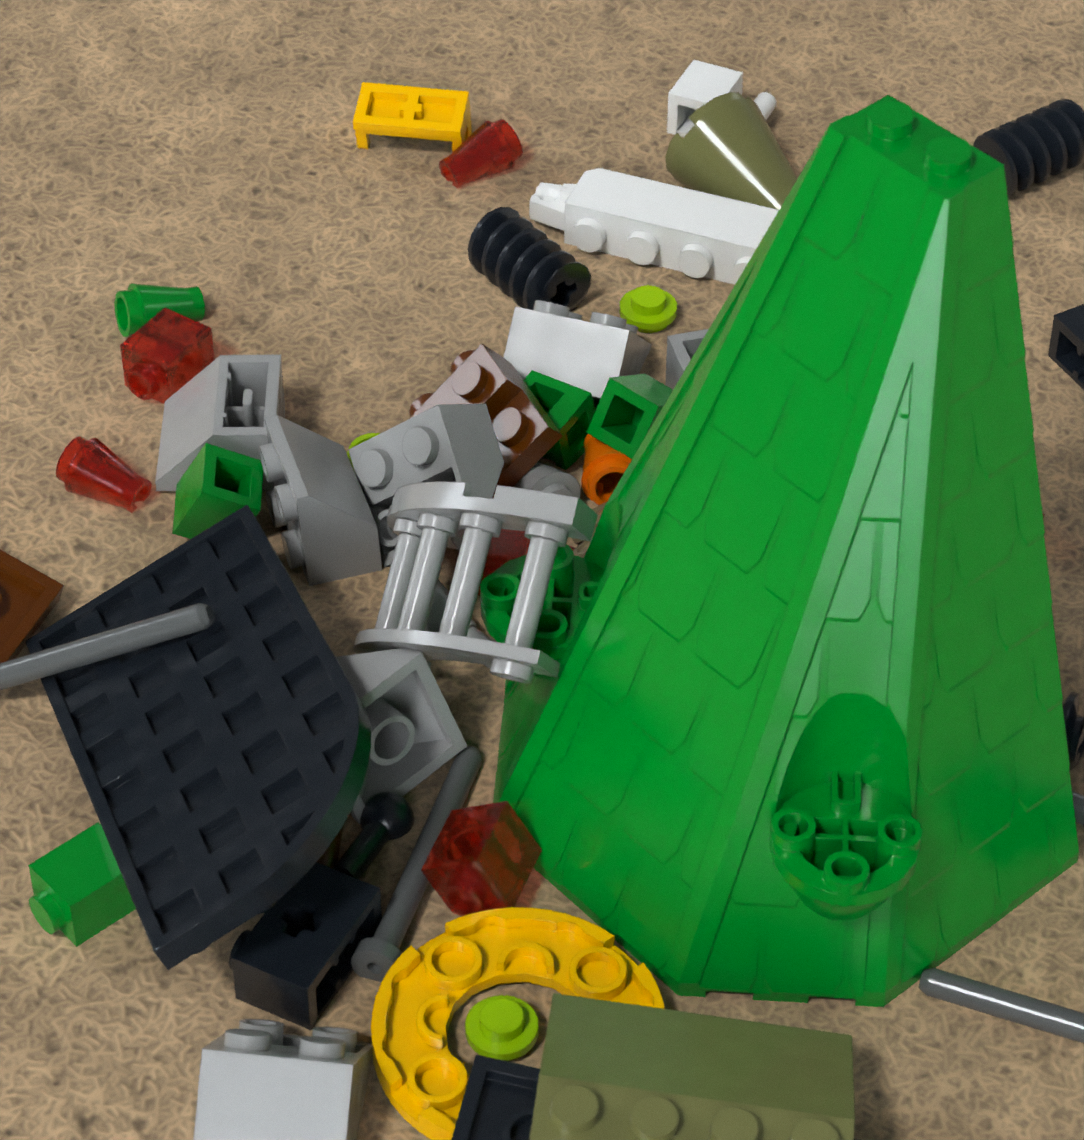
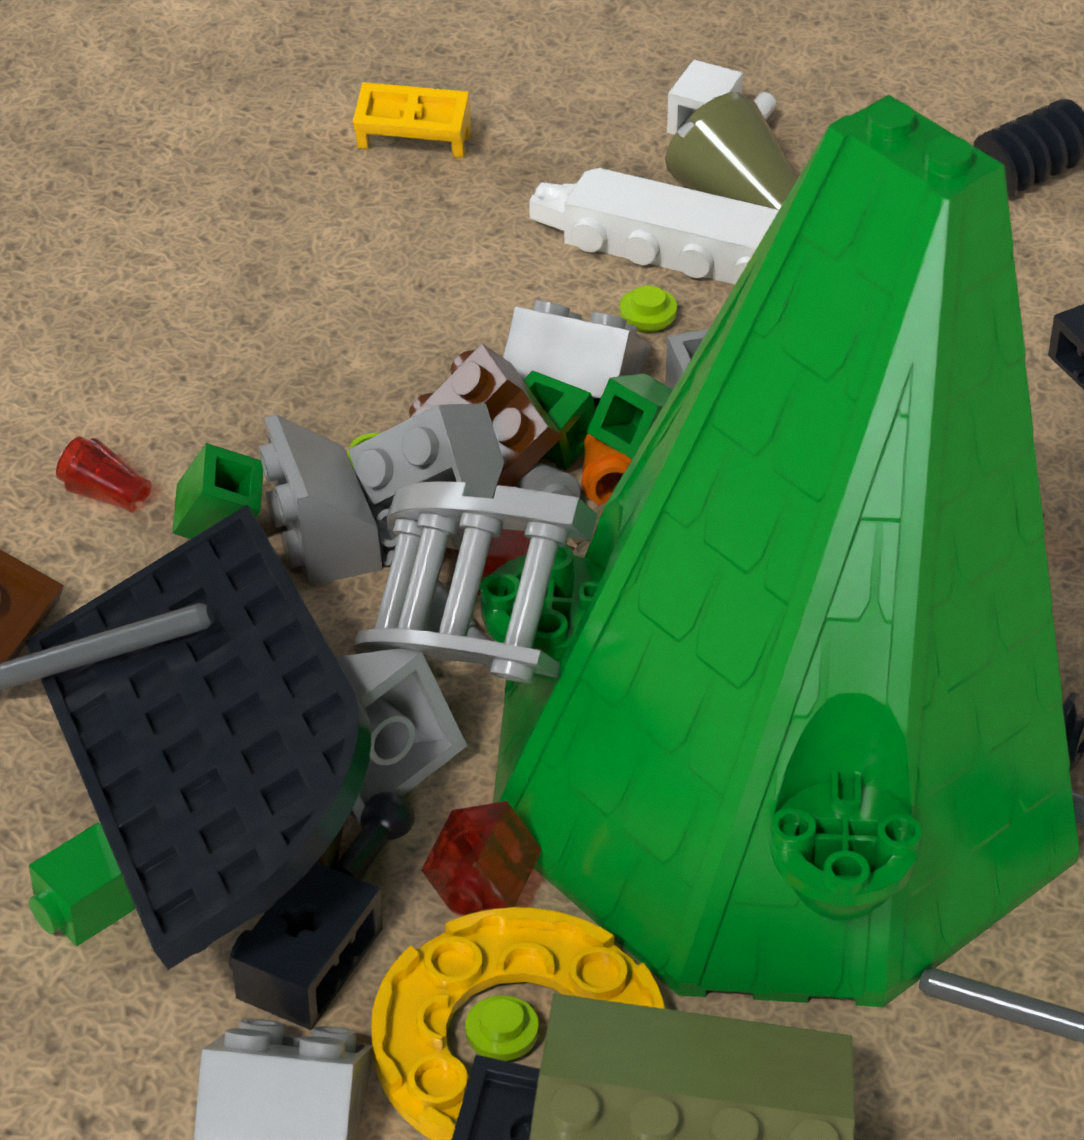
(142, 302): green cone -> none
(165, 355): clear red brick -> none
(221, 408): light grey slope -> none
(378, 953): dark grey bar -> none
(484, 153): clear red cone -> none
(526, 261): black piece -> none

